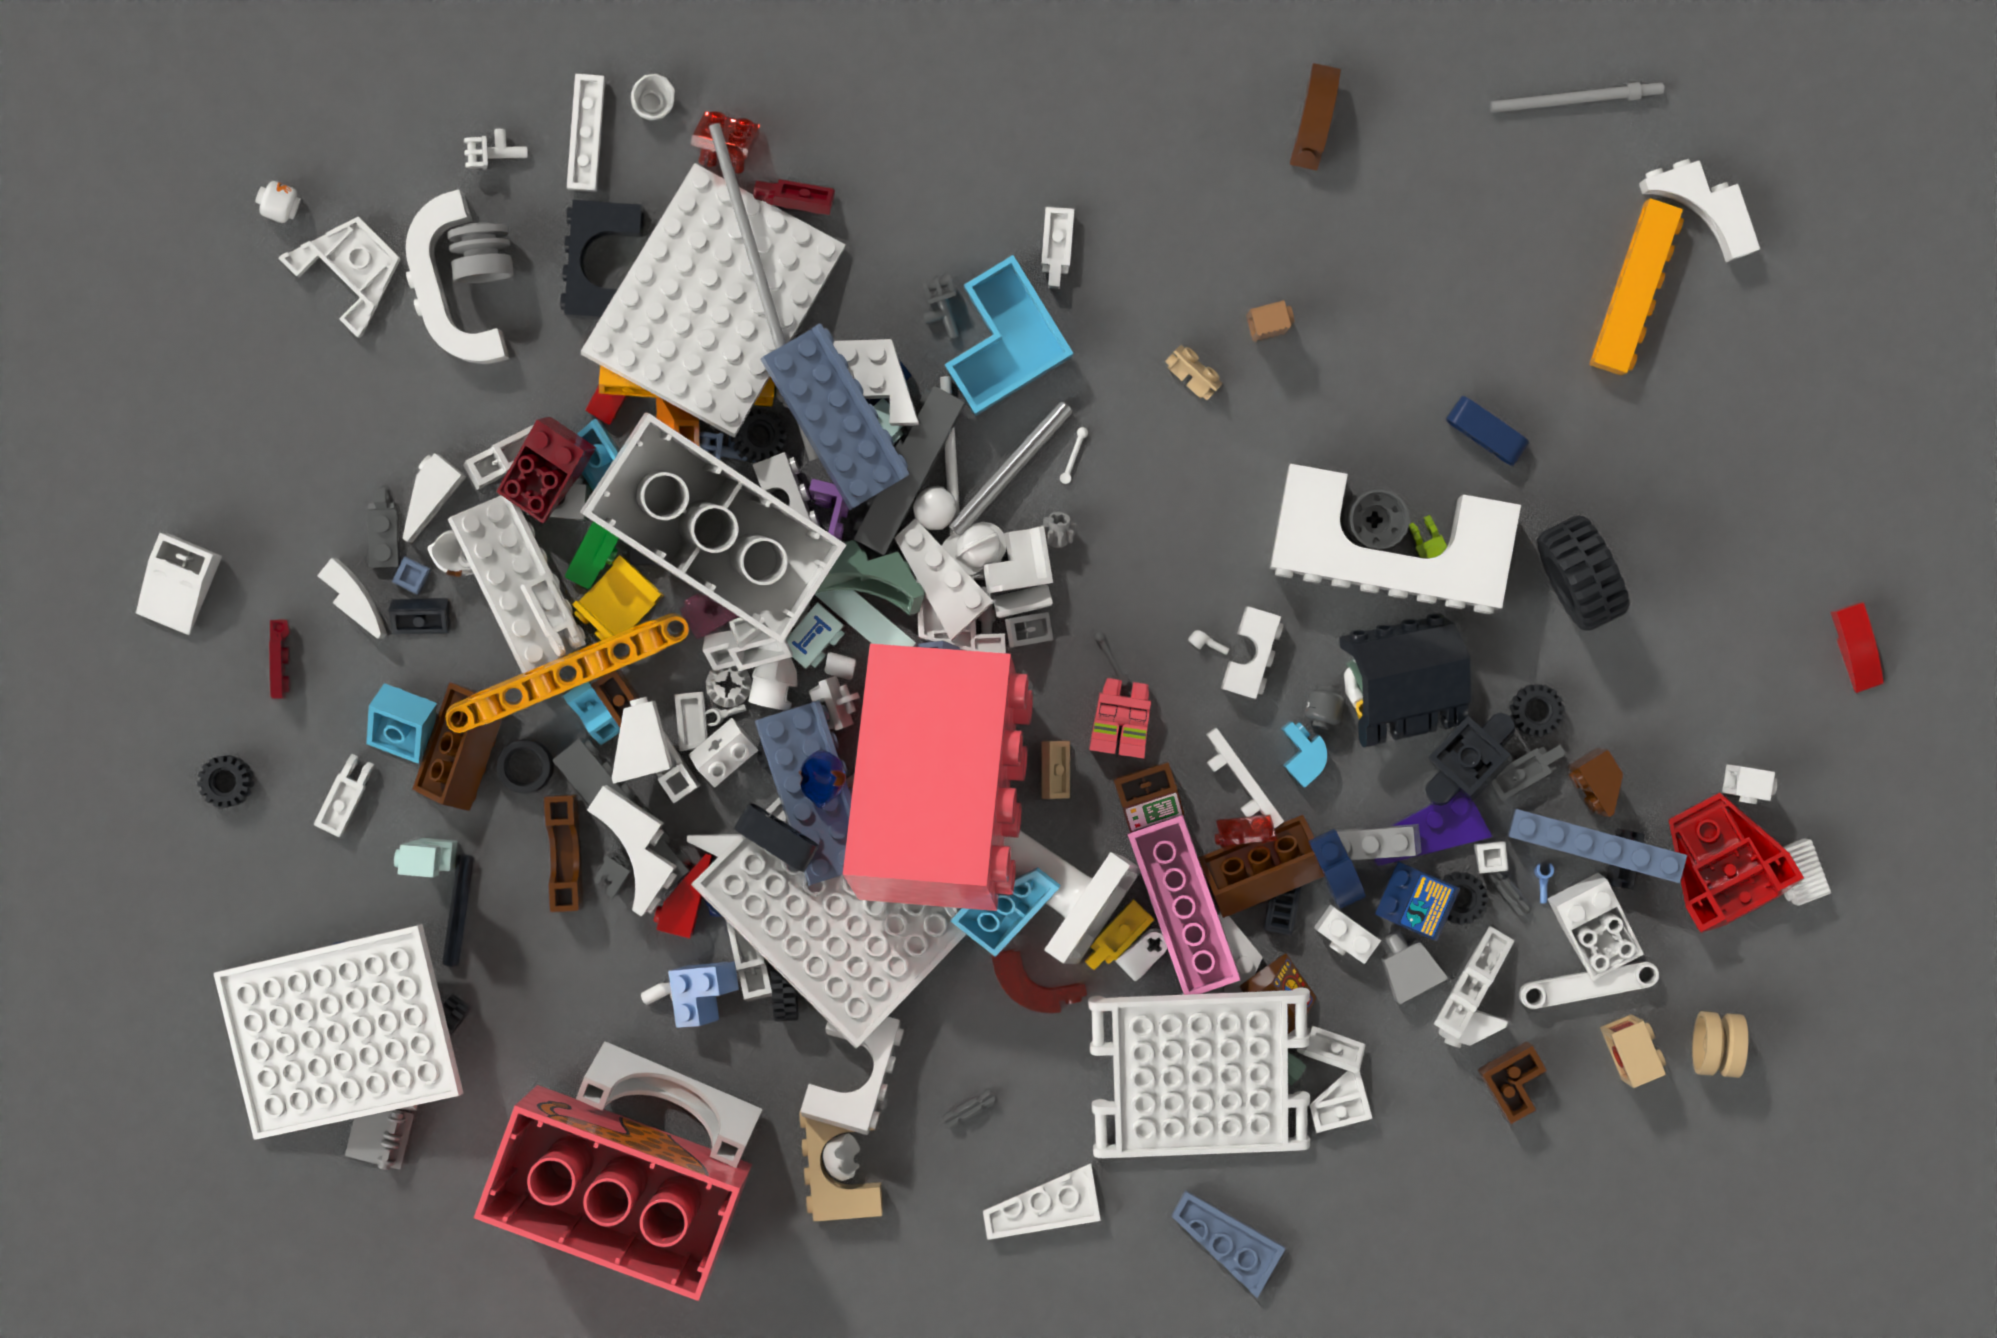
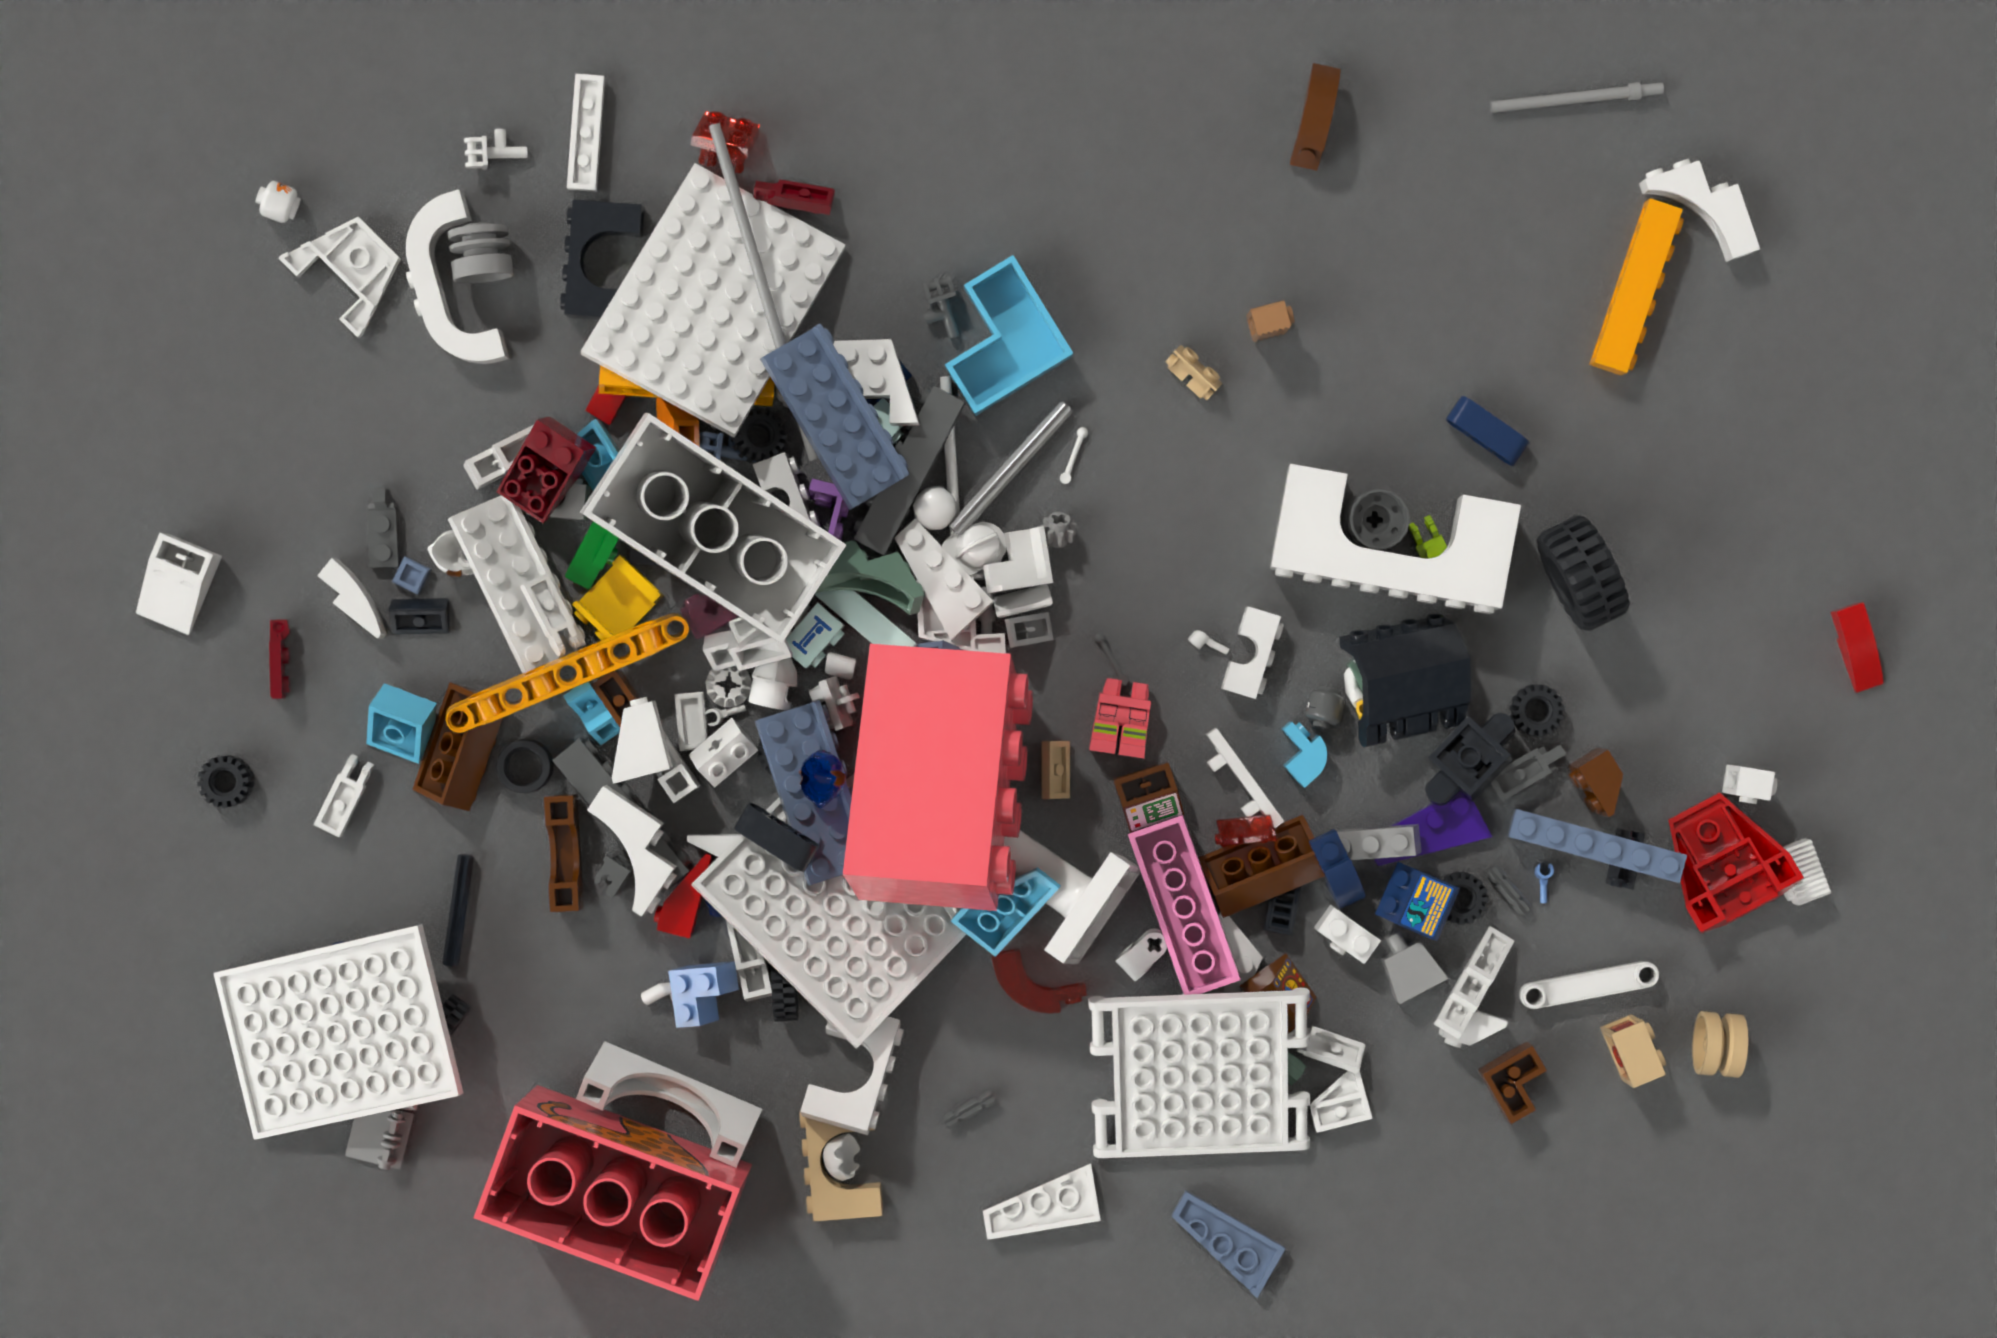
(426, 857): light aqua arch -> none
(431, 490): white slope -> none
(652, 97): white hair -> none
(1057, 243): white hinge -> none
(1119, 934): yellow hinge -> none
(1491, 856): white slope -> none
(1596, 925): white slope -> none

